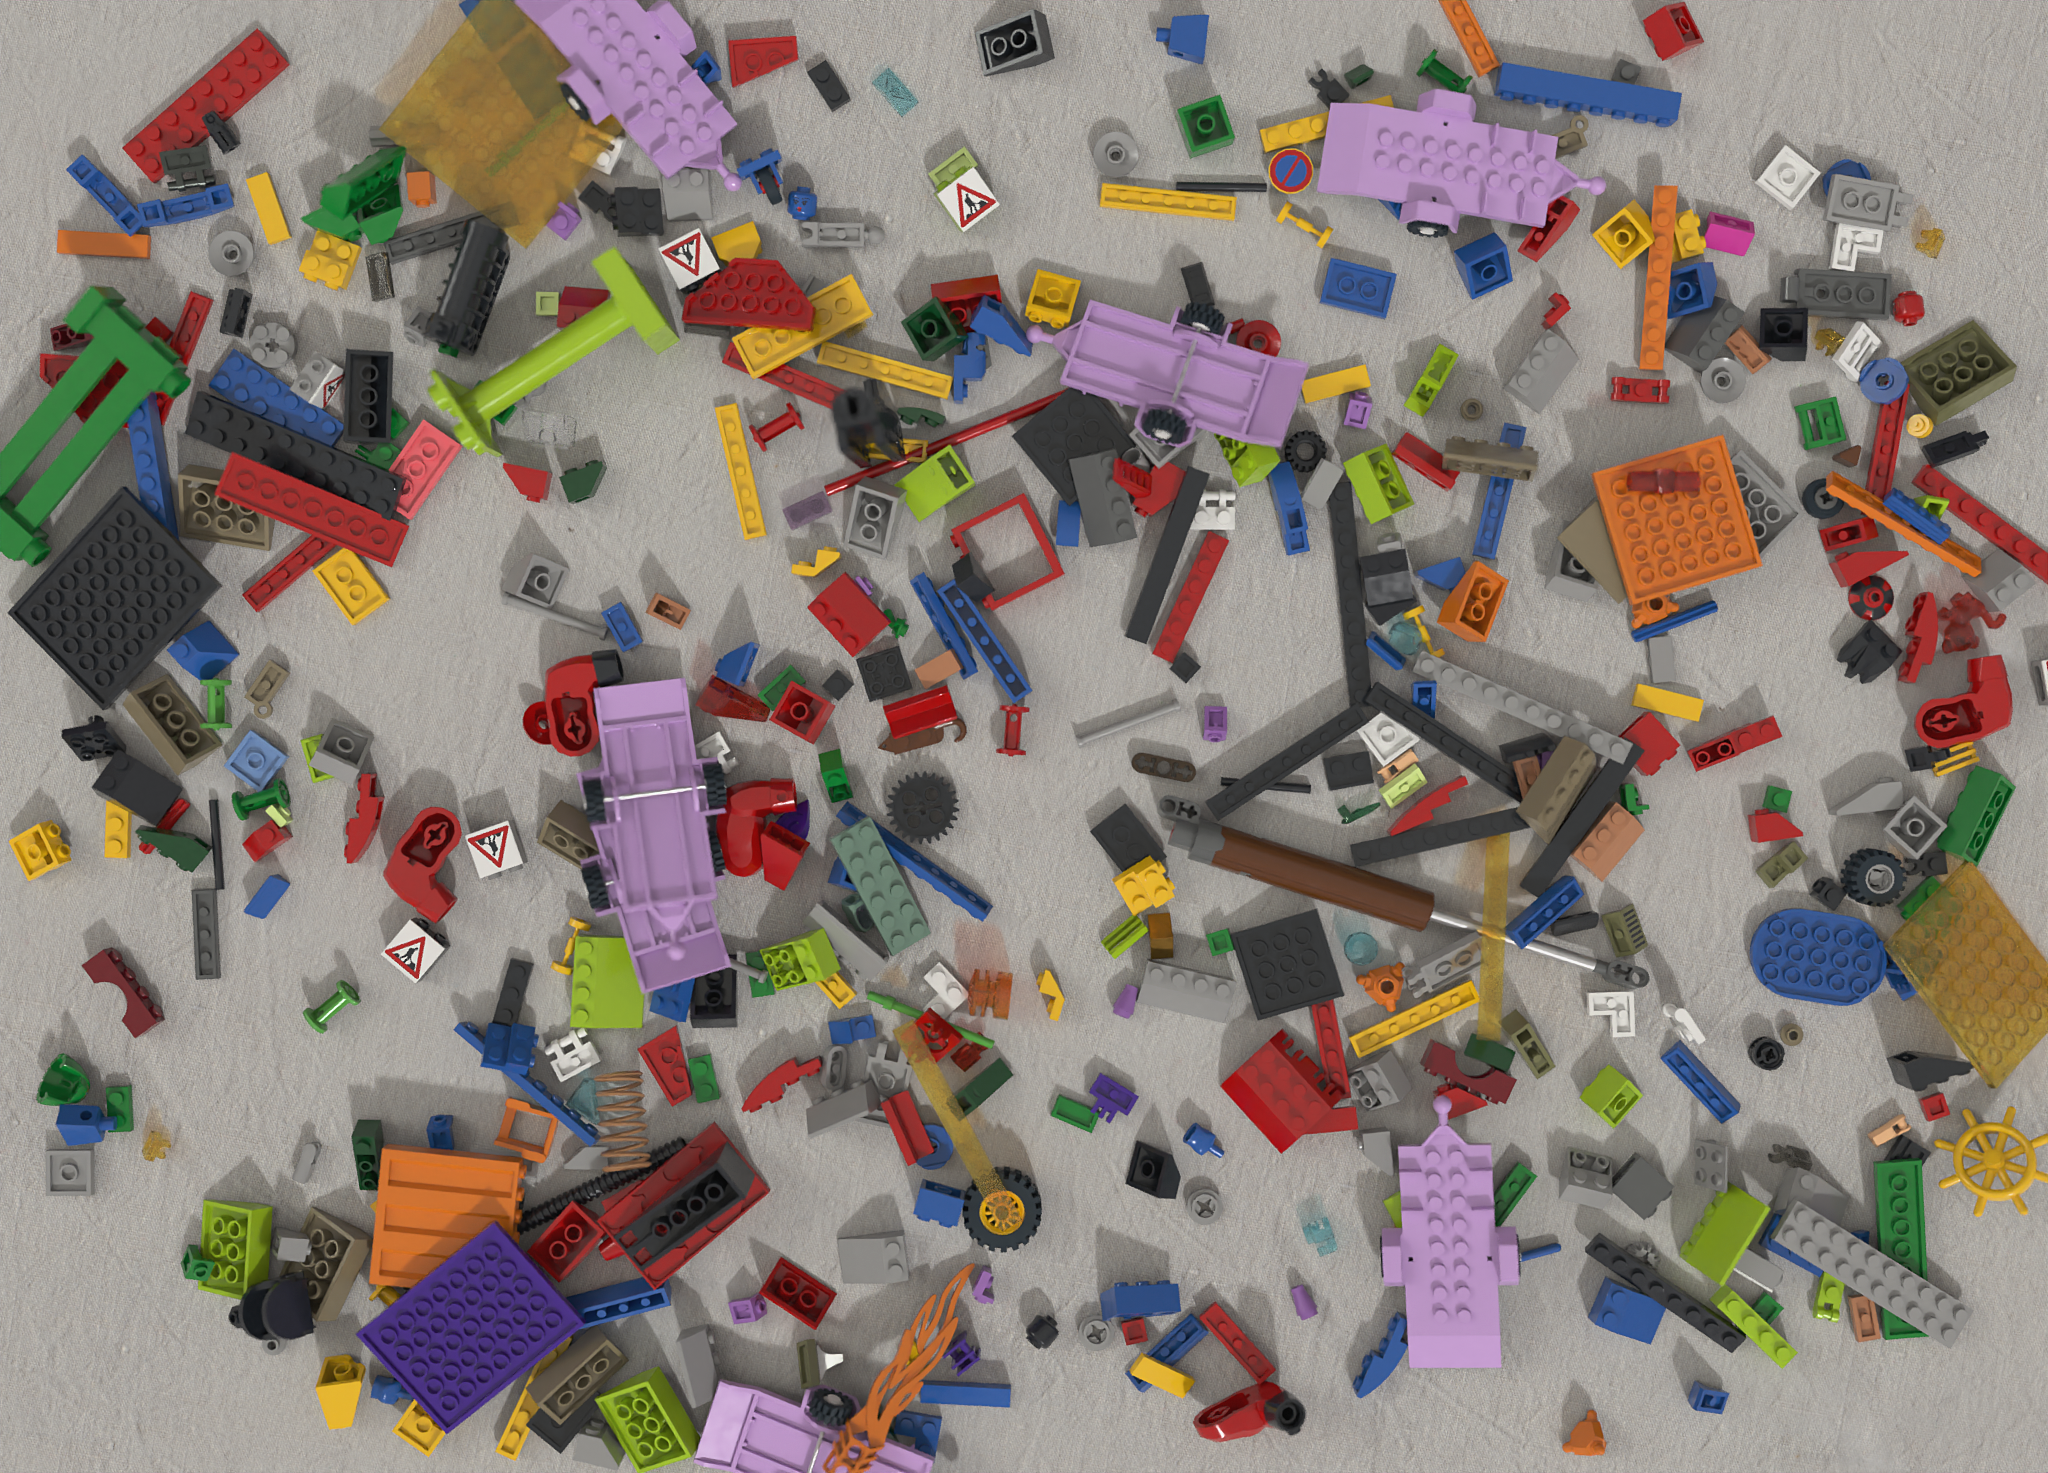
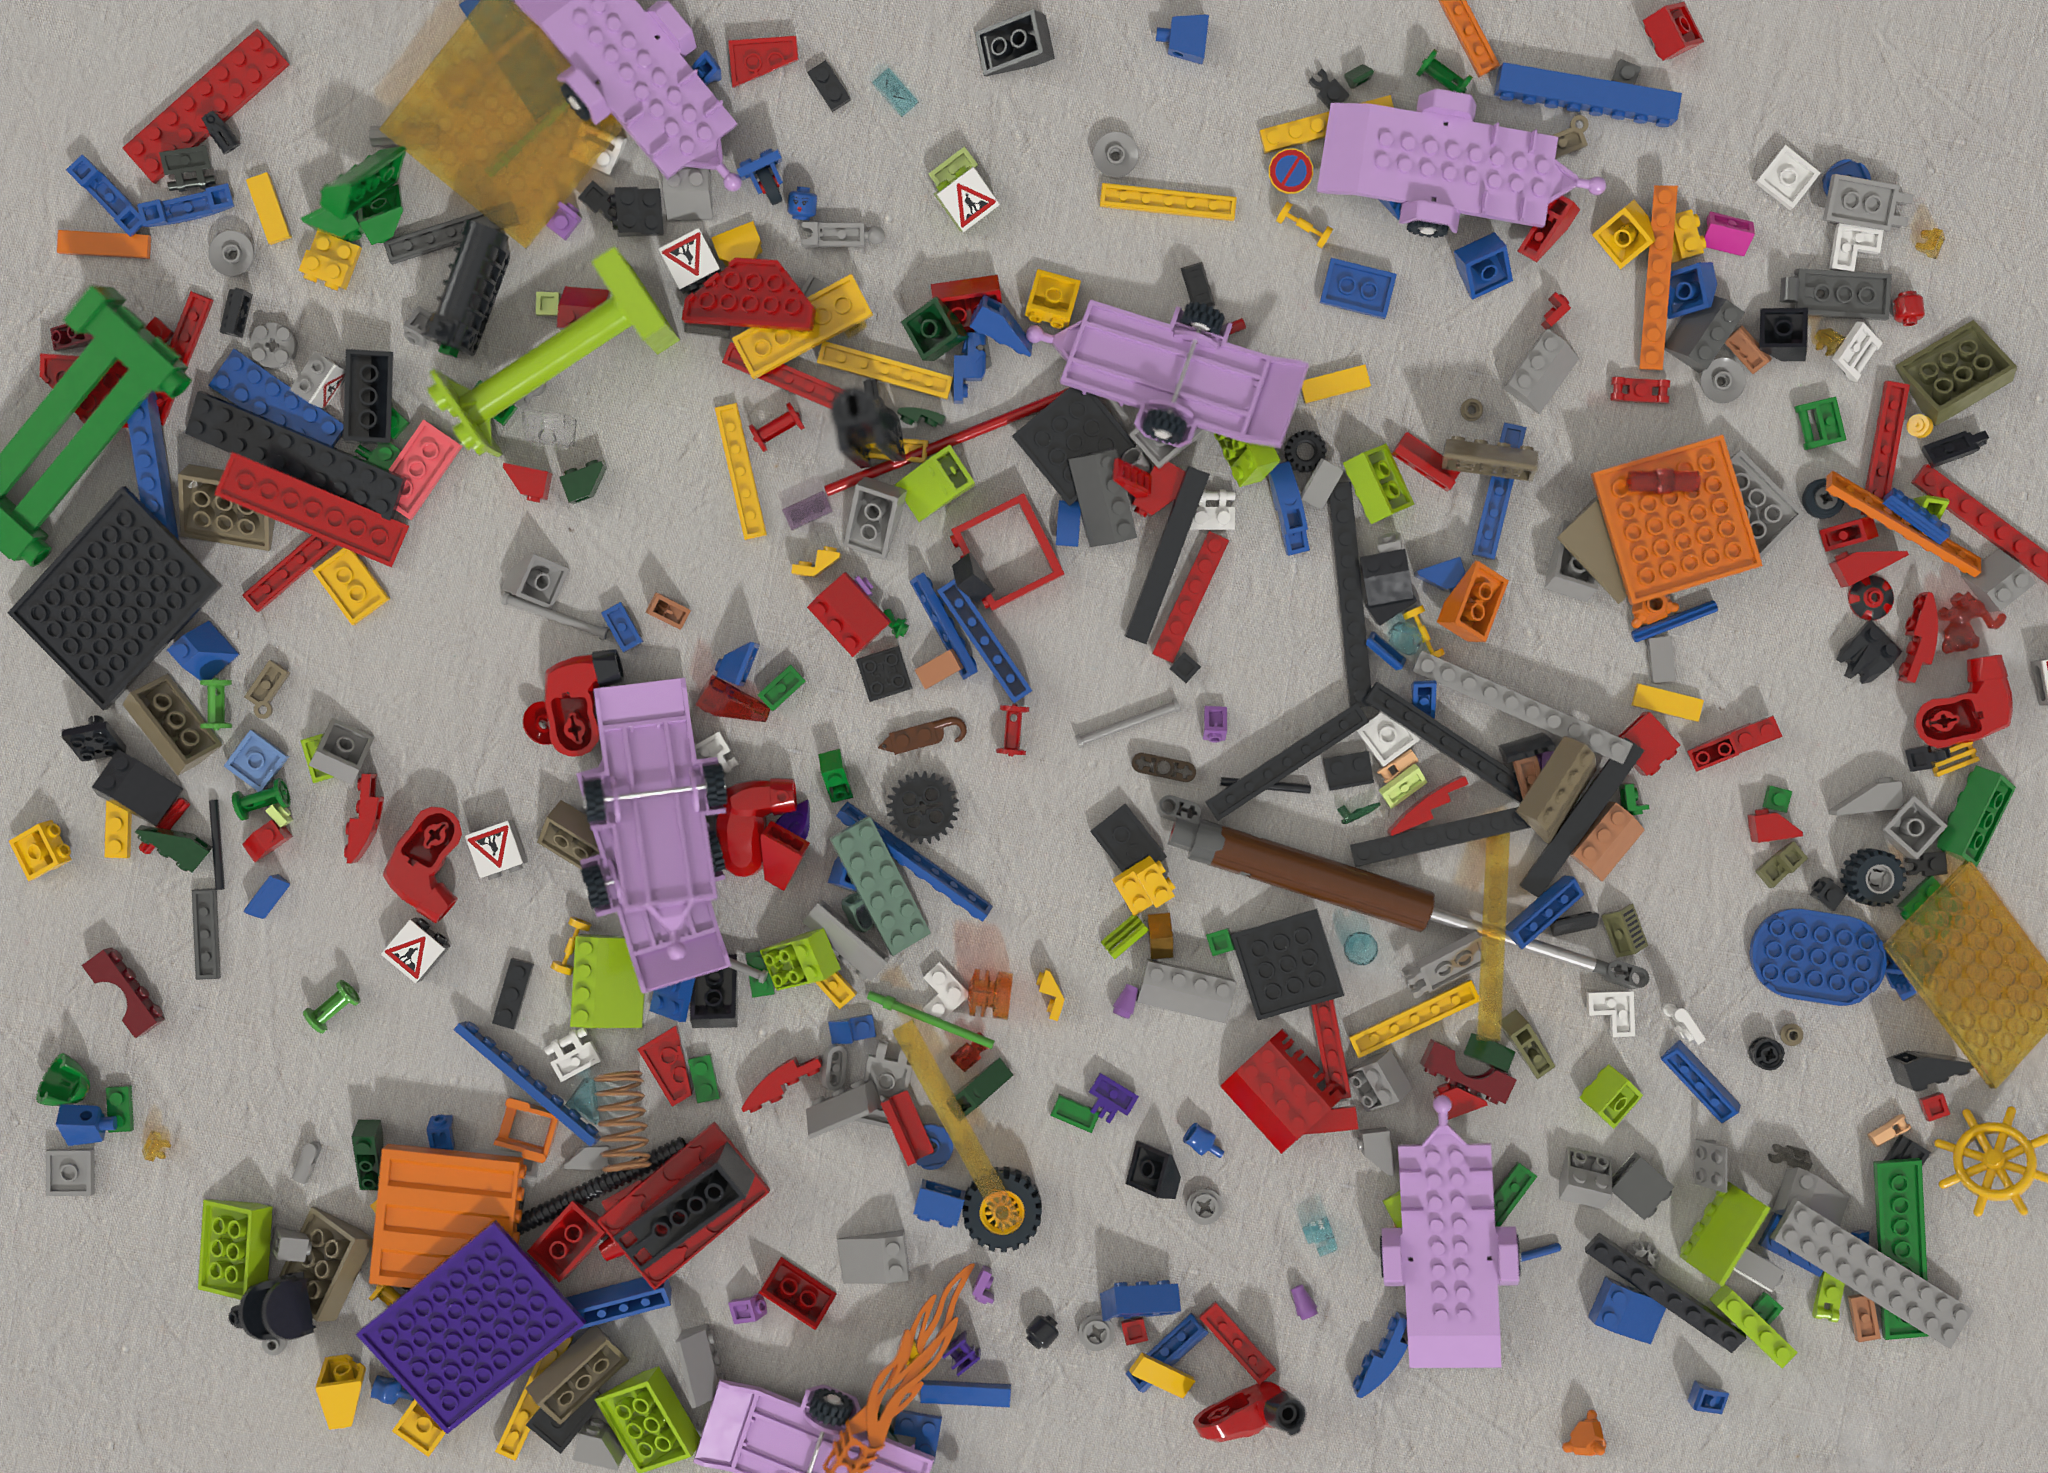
(195, 1266): green bracket -> none
(380, 276): clear smoke tile -> none
(421, 188): orange brick -> none
(509, 1048): blue plate -> none
(802, 712): red slope -> none
(814, 1363): olive piece -> none
(838, 685): black plate -> none
(920, 712): red panel -> none
(943, 1029): red piece -> none
(1205, 126): green brick -> none
(1221, 186): black bar -> none
(1261, 331): red dish -> none
(1358, 410): medium lavender bracket -> none
(1384, 984): orange rock -> none
(1431, 380): lime slope -> none
(1848, 457): reddish brown slope -> none
(1888, 393): blue plate -> none

